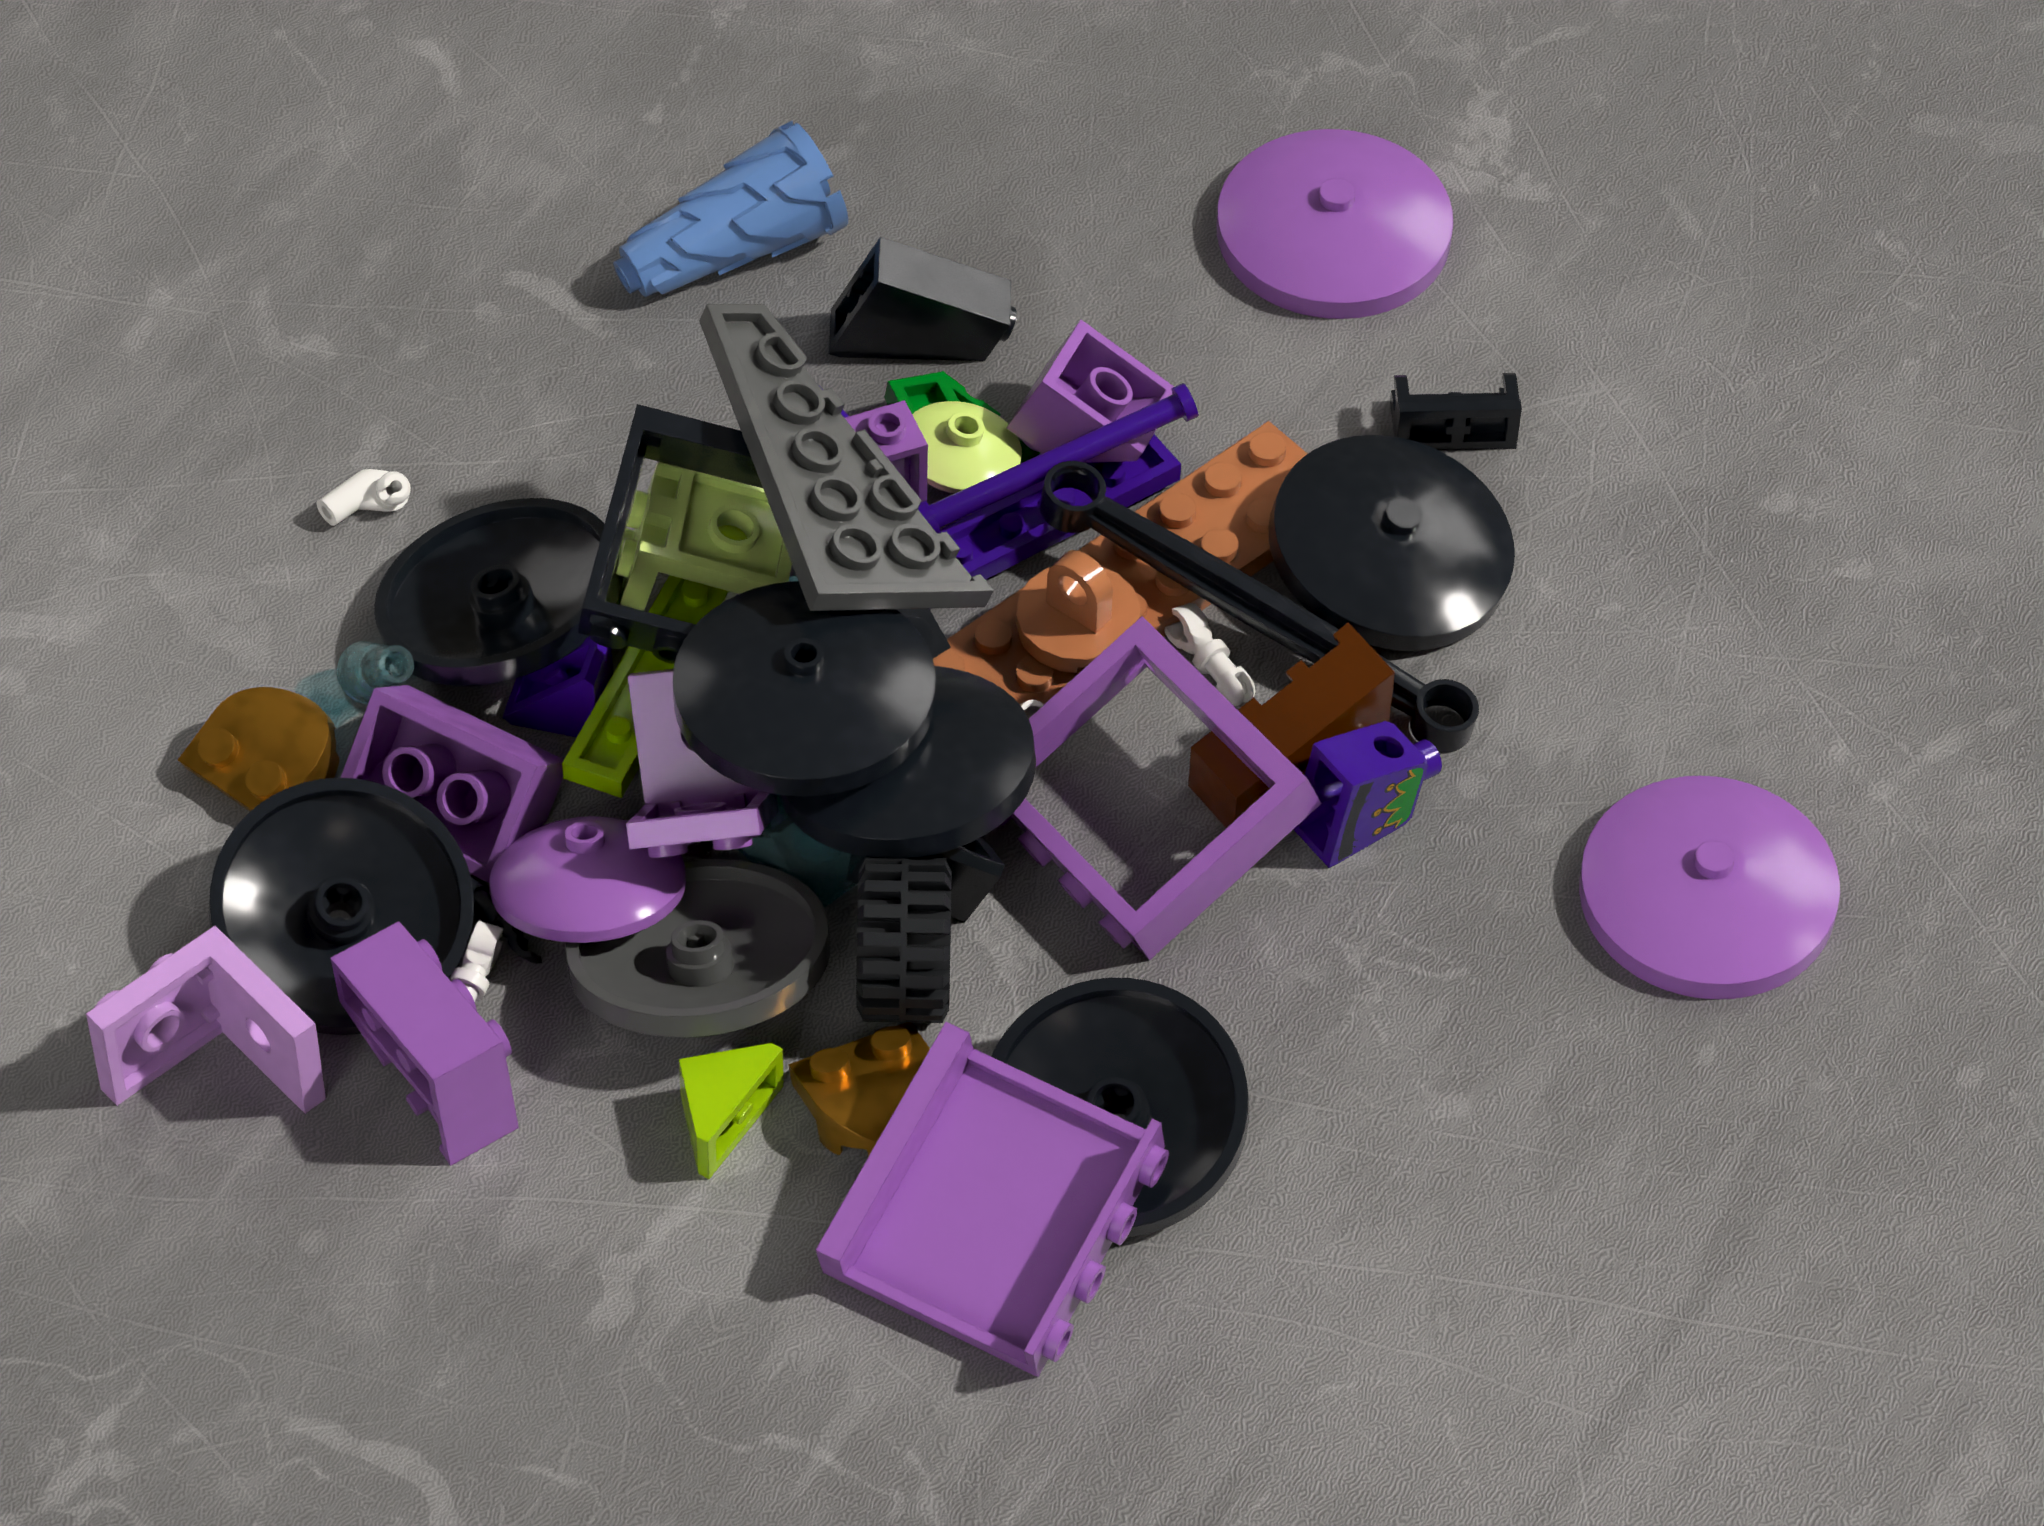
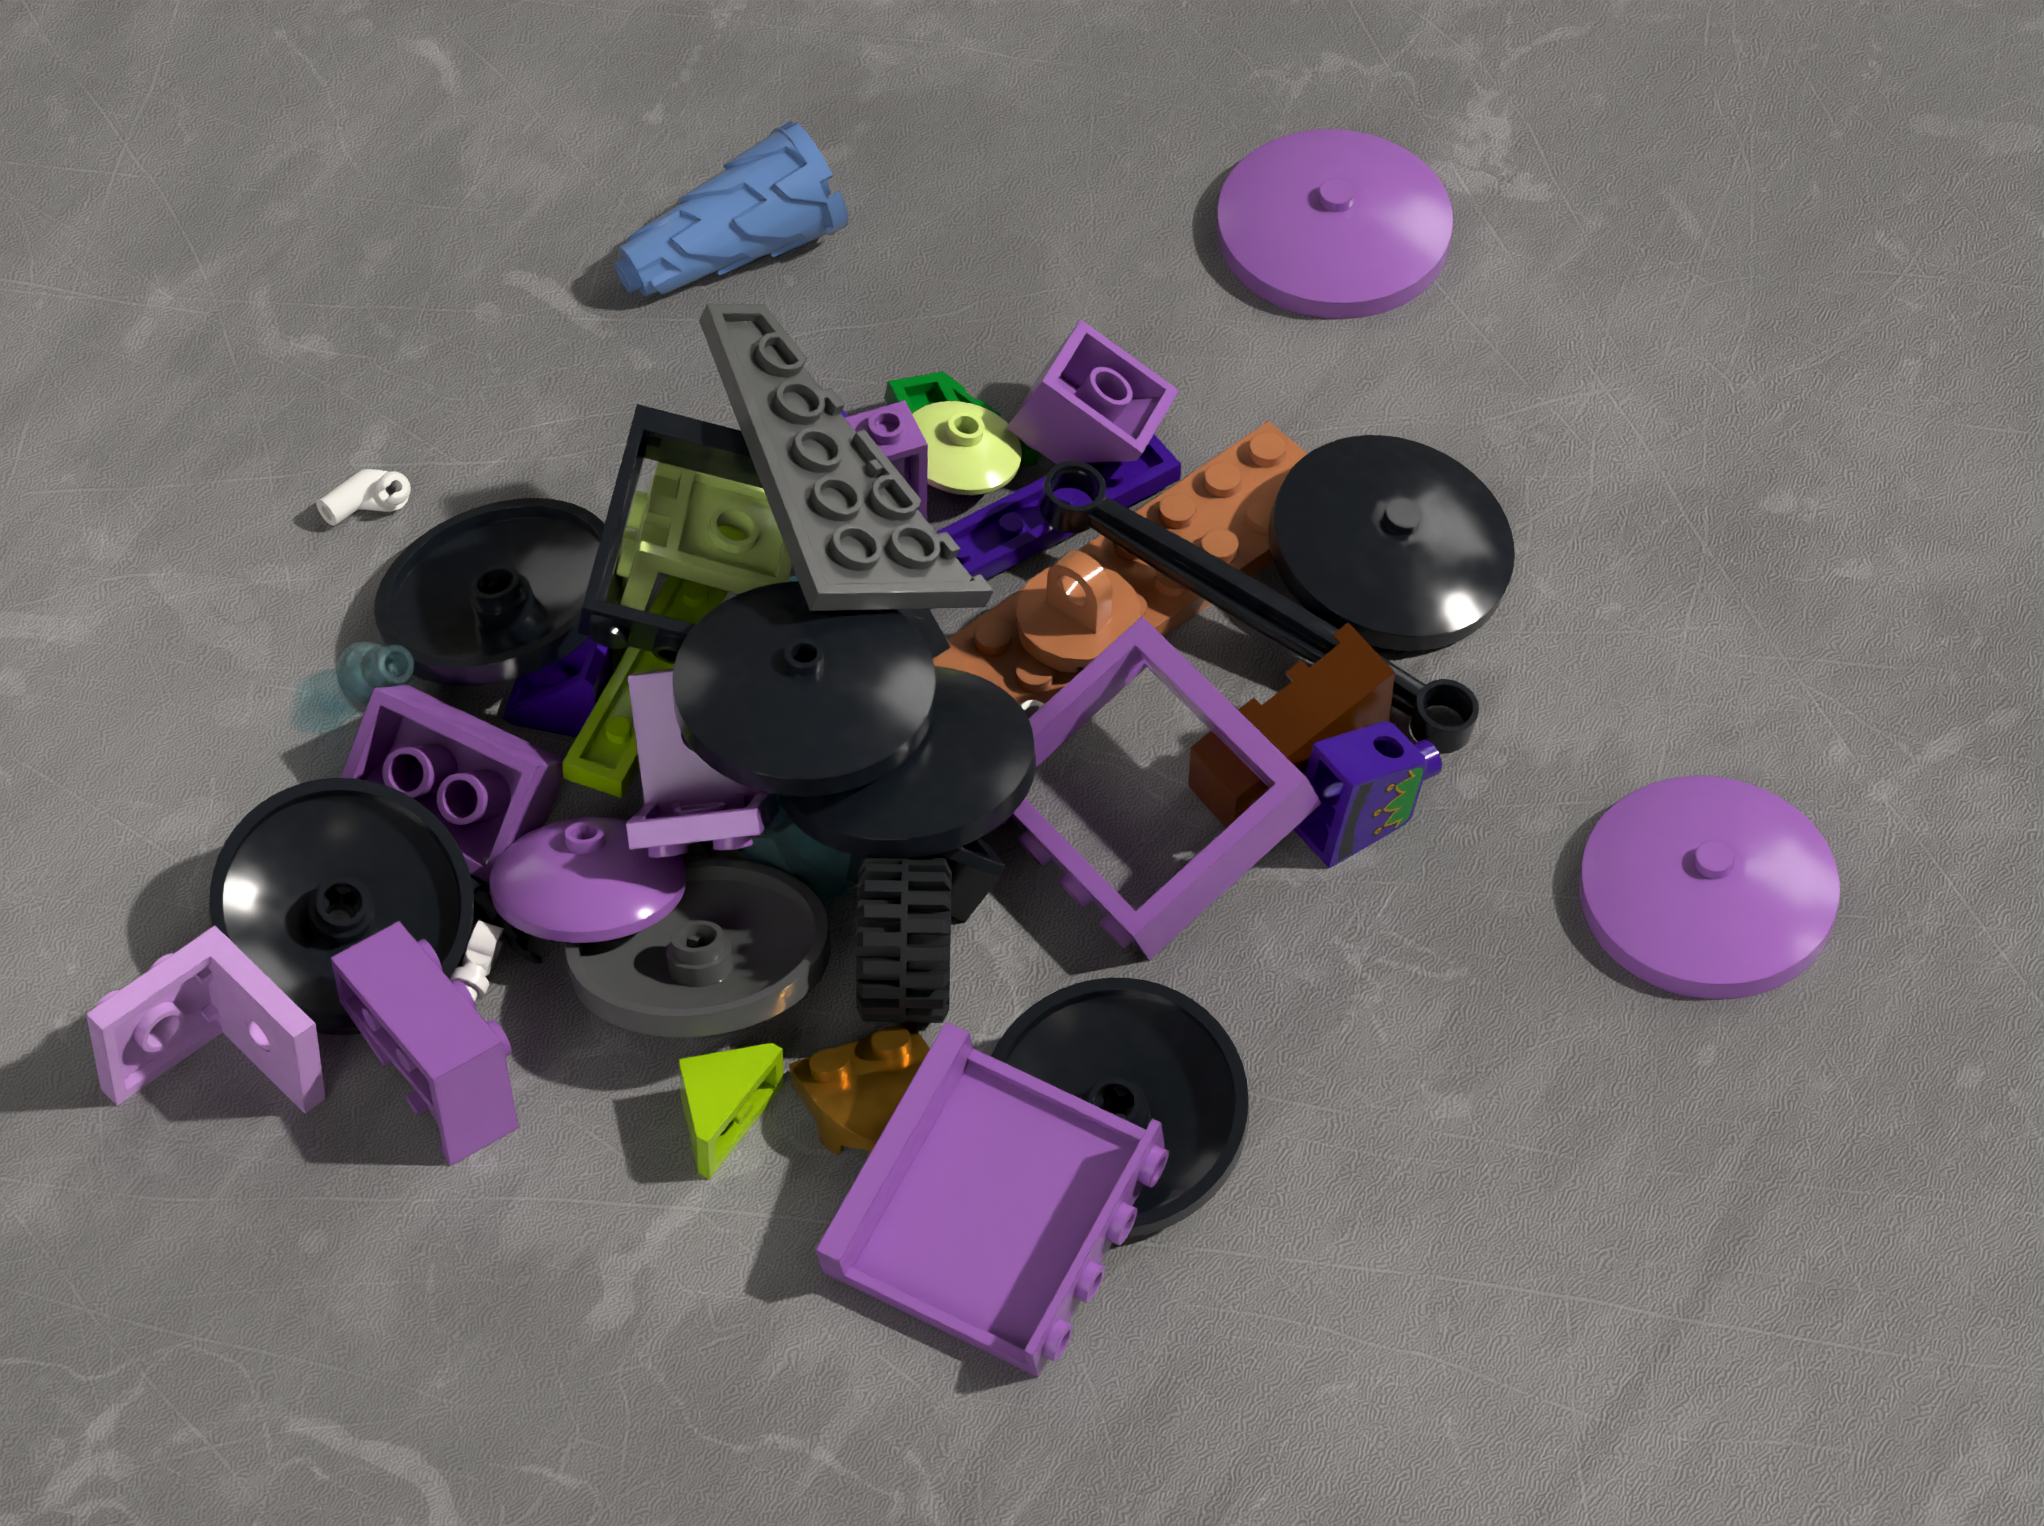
(263, 745): pearl gold slope -> none
(920, 308): black slope -> none
(1081, 449): dark purple bar -> none
(1210, 655): white piece -> none
(1458, 418): black hinge -> none

